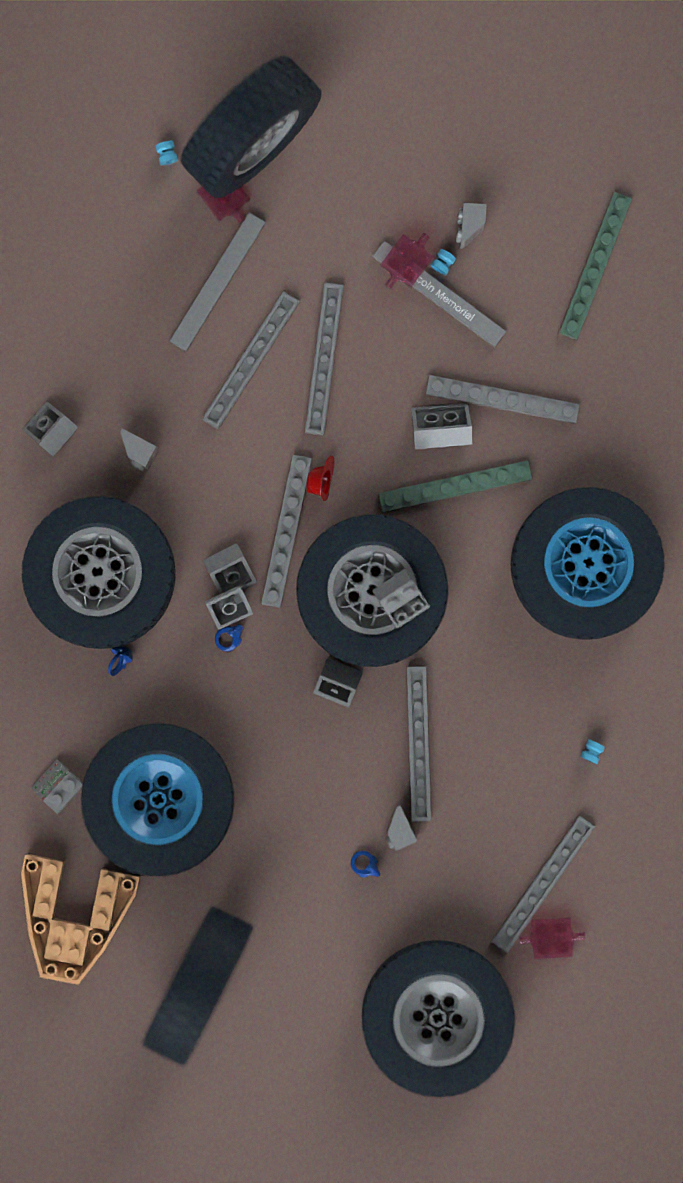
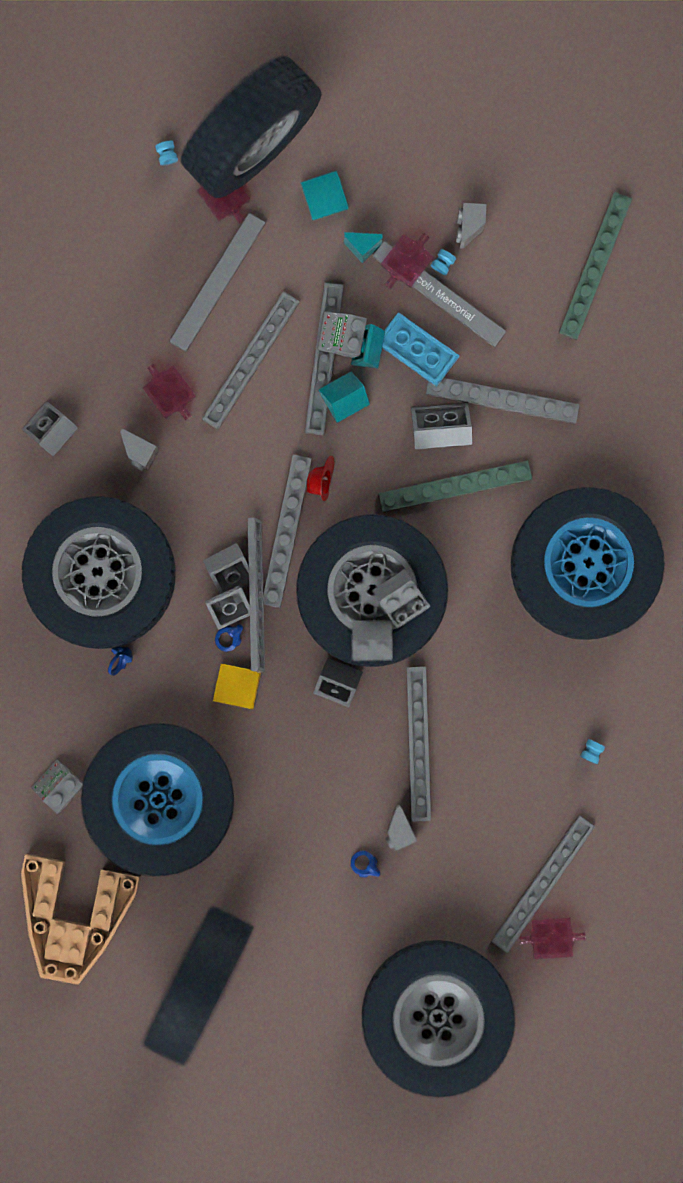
(169, 392): none -> clear pink plate
(236, 686): none -> yellow slope
(256, 595): none -> light grey tile
(324, 195): none -> teal slope
(342, 334): none -> light grey slope
(344, 396): none -> teal slope
(362, 244): none -> teal slope
(371, 347): none -> teal slope
(372, 640): none -> light grey slope
(418, 349): none -> medium azure tile

